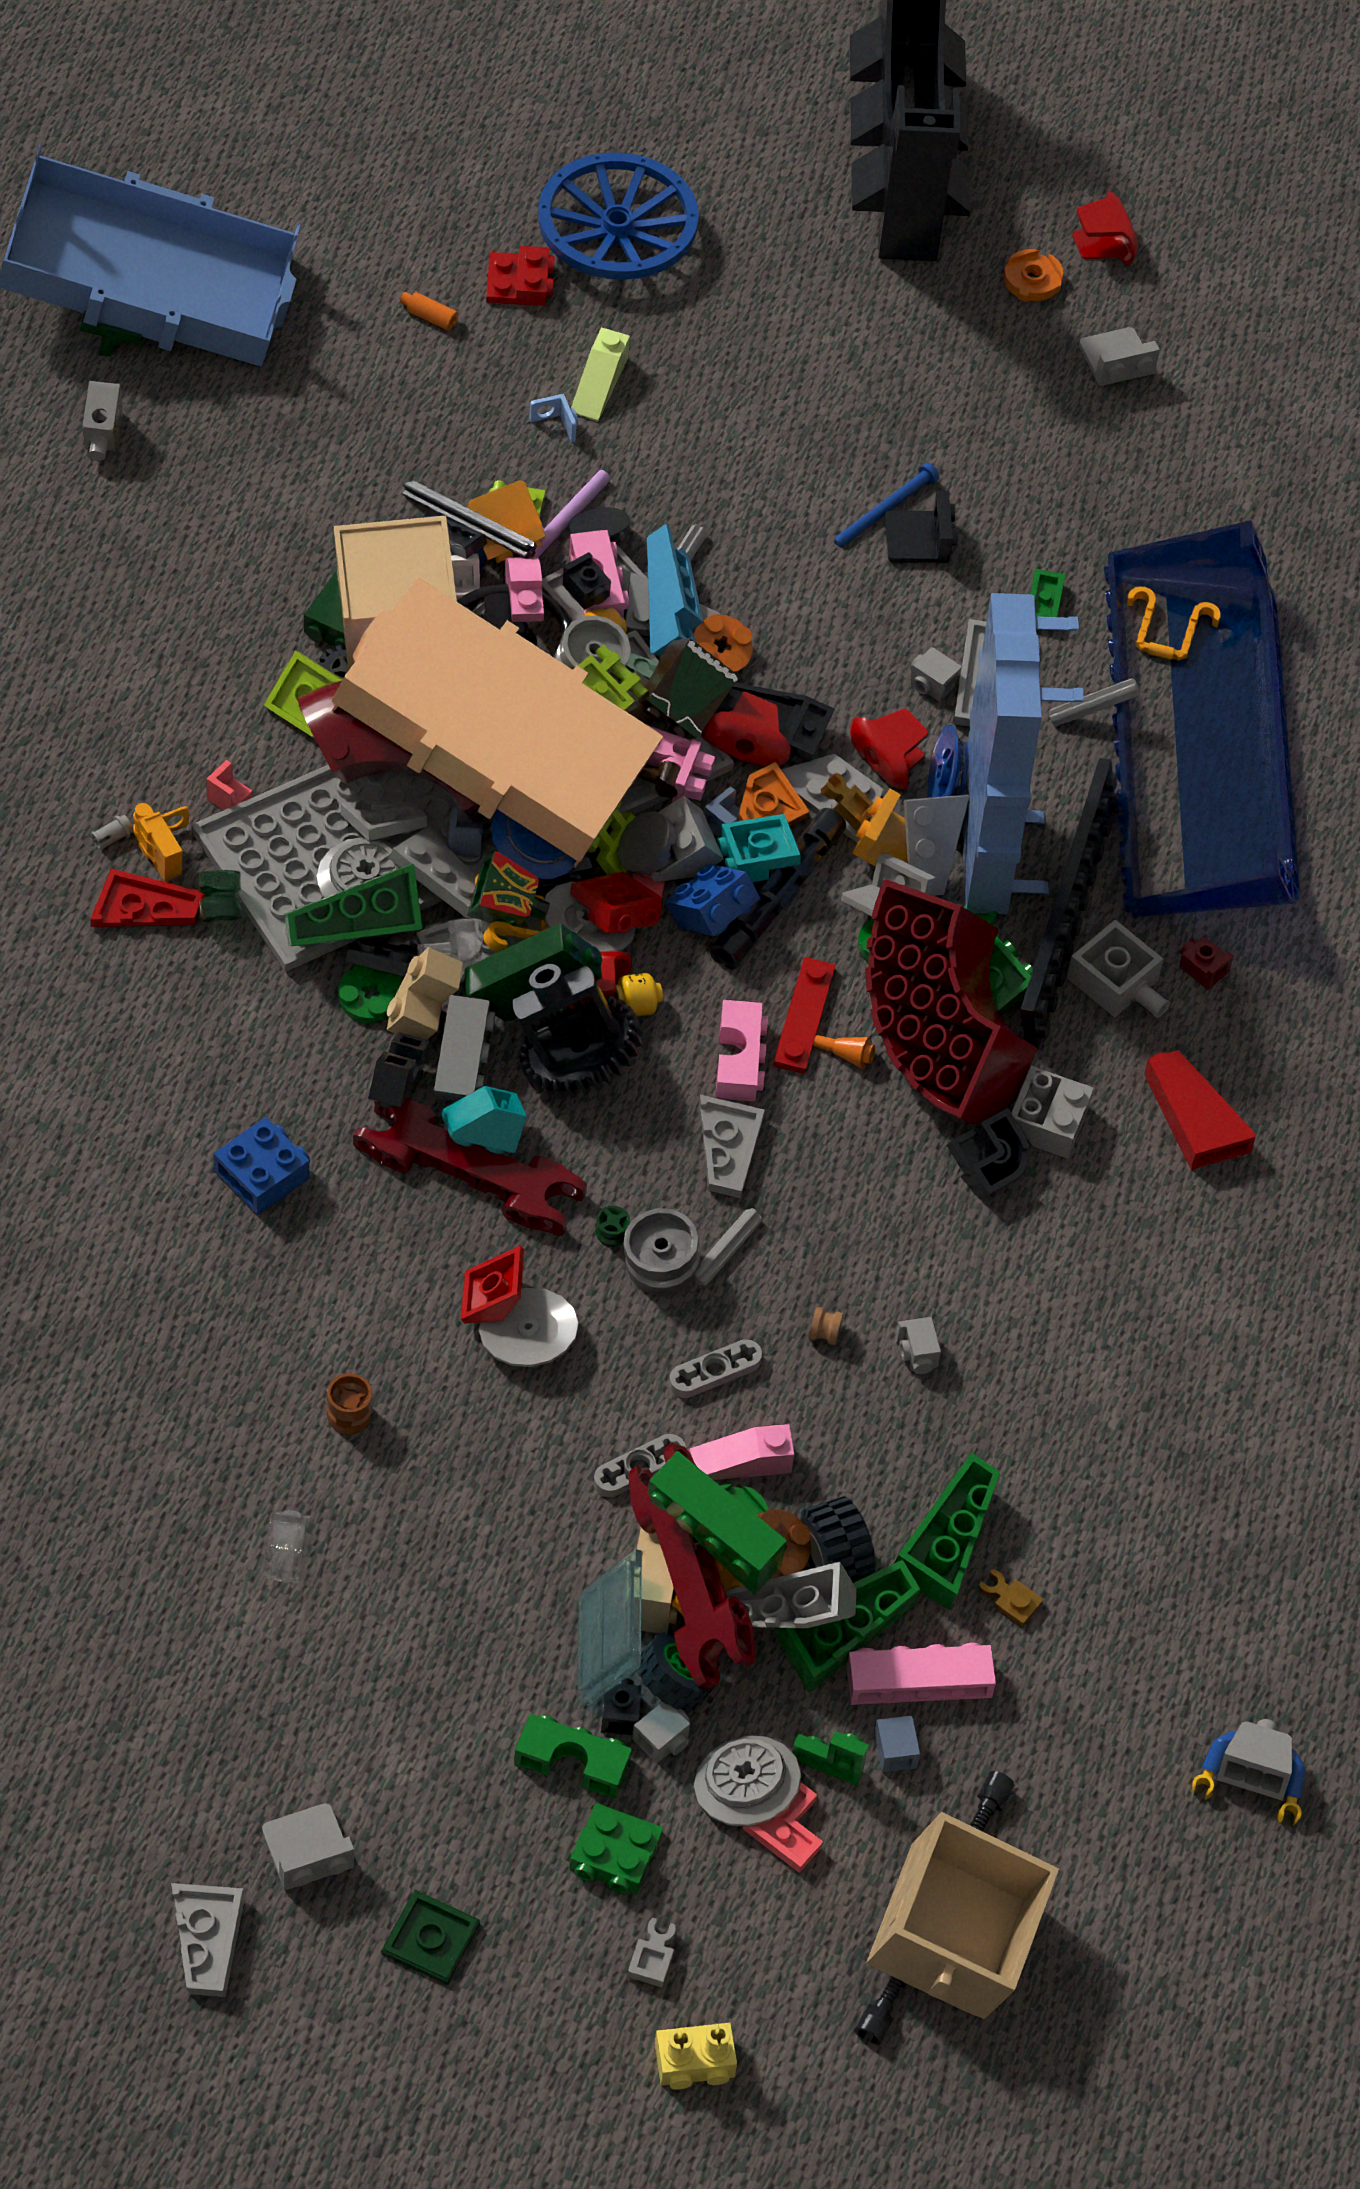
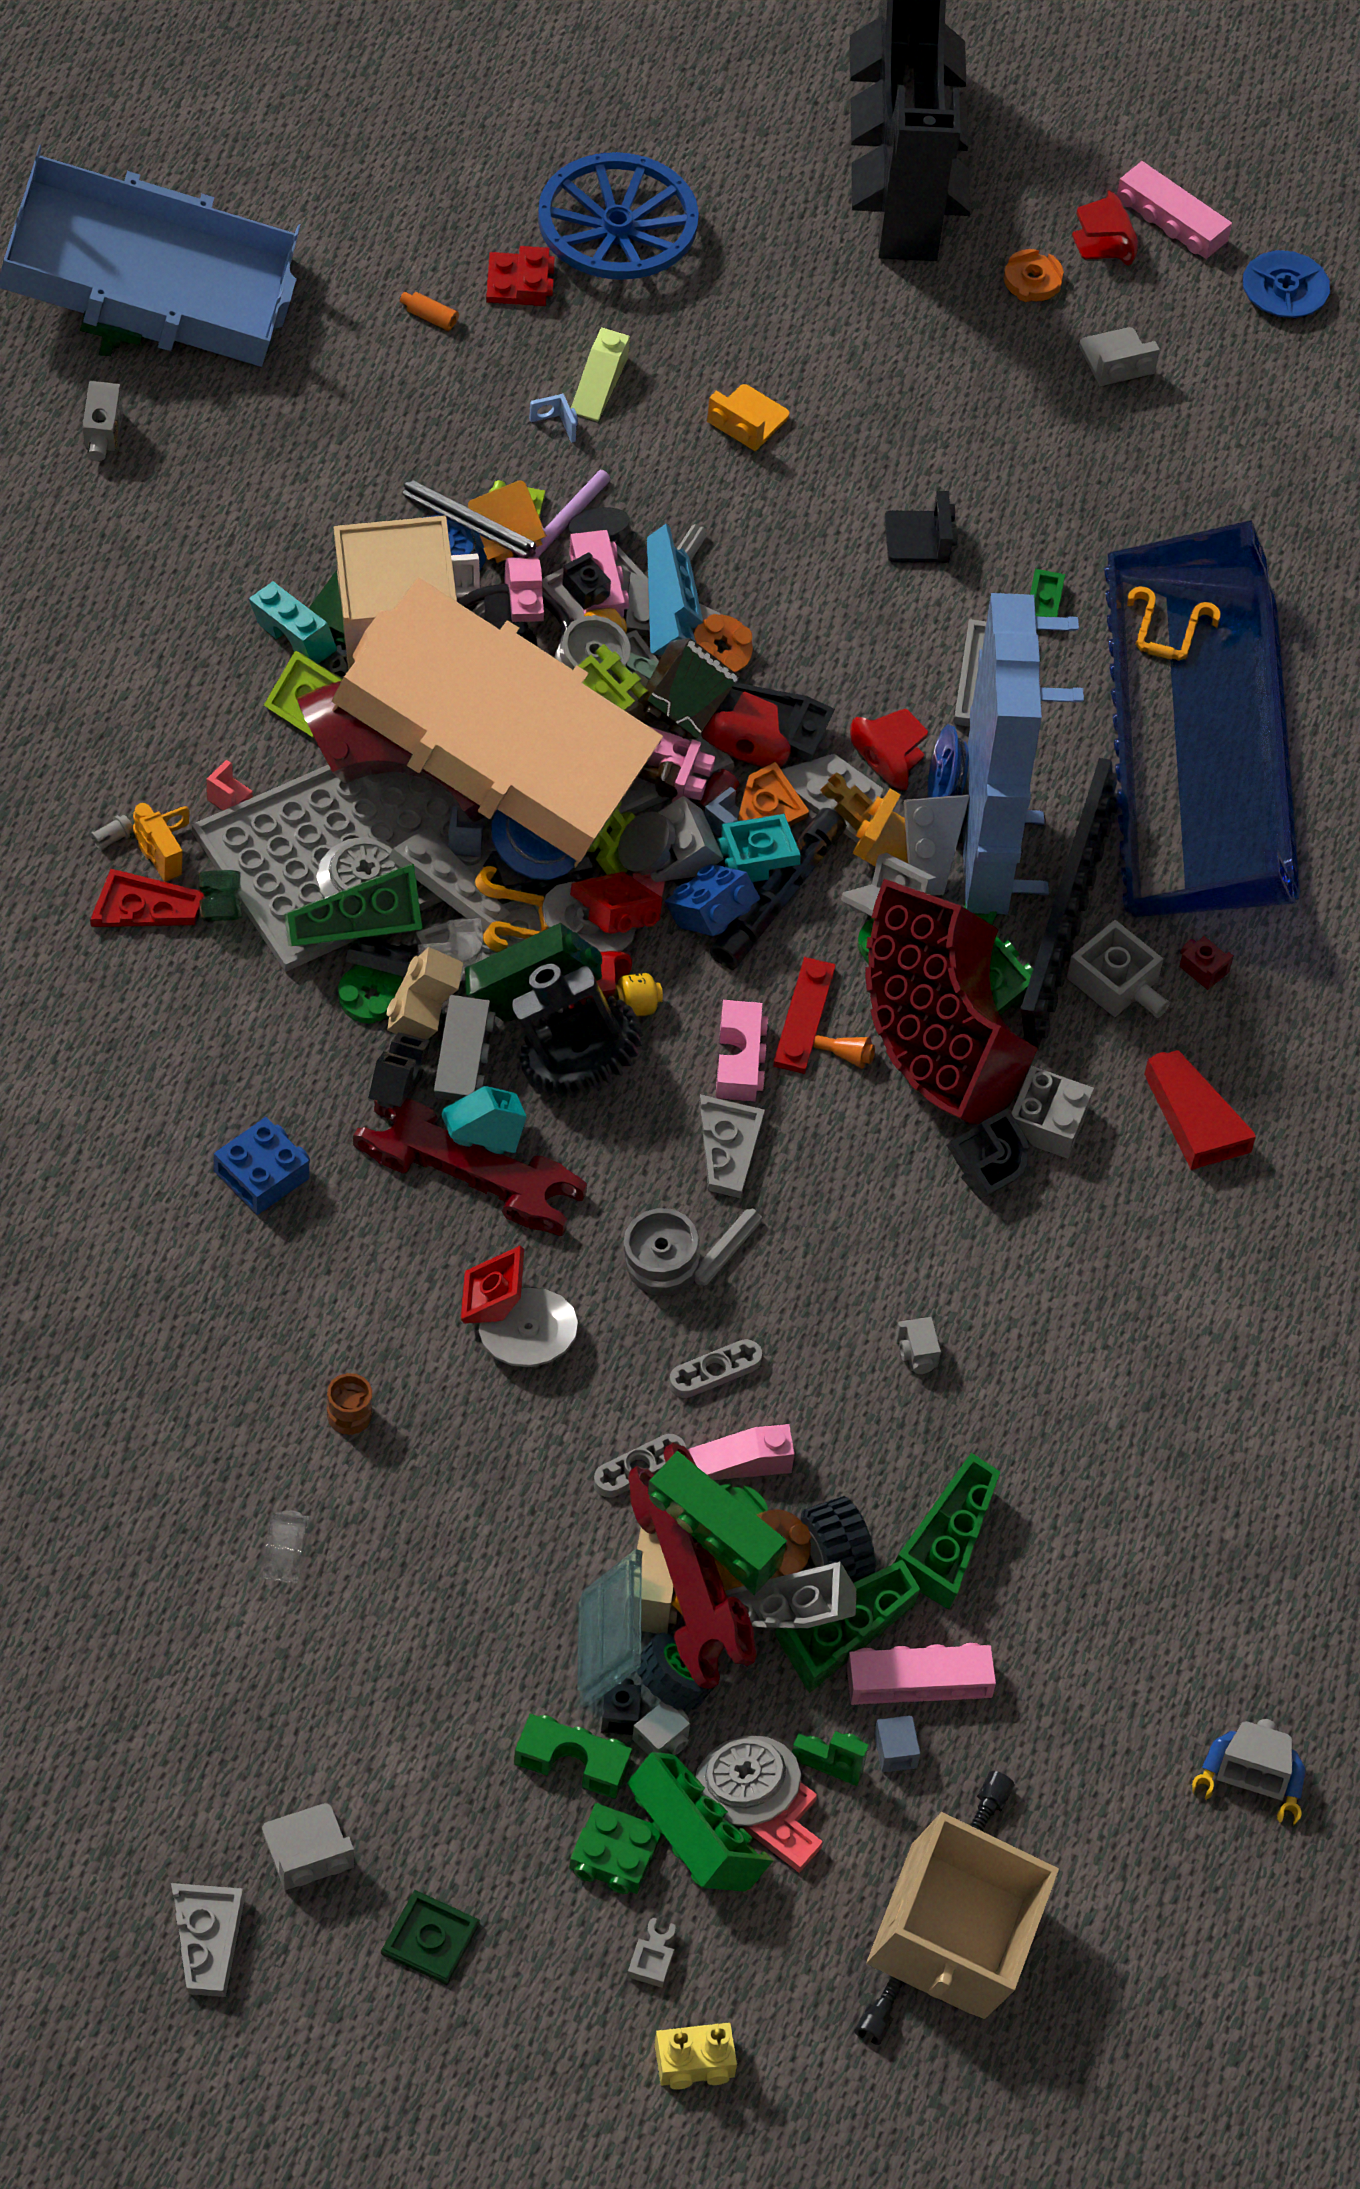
(283, 614): none -> teal arch
(385, 819): light grey wing -> none
(464, 540): black plate -> none
(506, 893): torso -> none
(615, 1218): dark green wheel -> none
(696, 1825): none -> green wedge
(716, 785): none -> dark red cone
(746, 415): none -> light orange bracket
(826, 1326): medium nougat wheel -> none
(926, 474): blue bar -> none
(934, 674): light grey brick -> none
(1013, 1601): pearl gold plate -> none
(1094, 702): light grey axle -> none
(1173, 210): none -> bright pink brick
(1272, 270): none -> blue piece

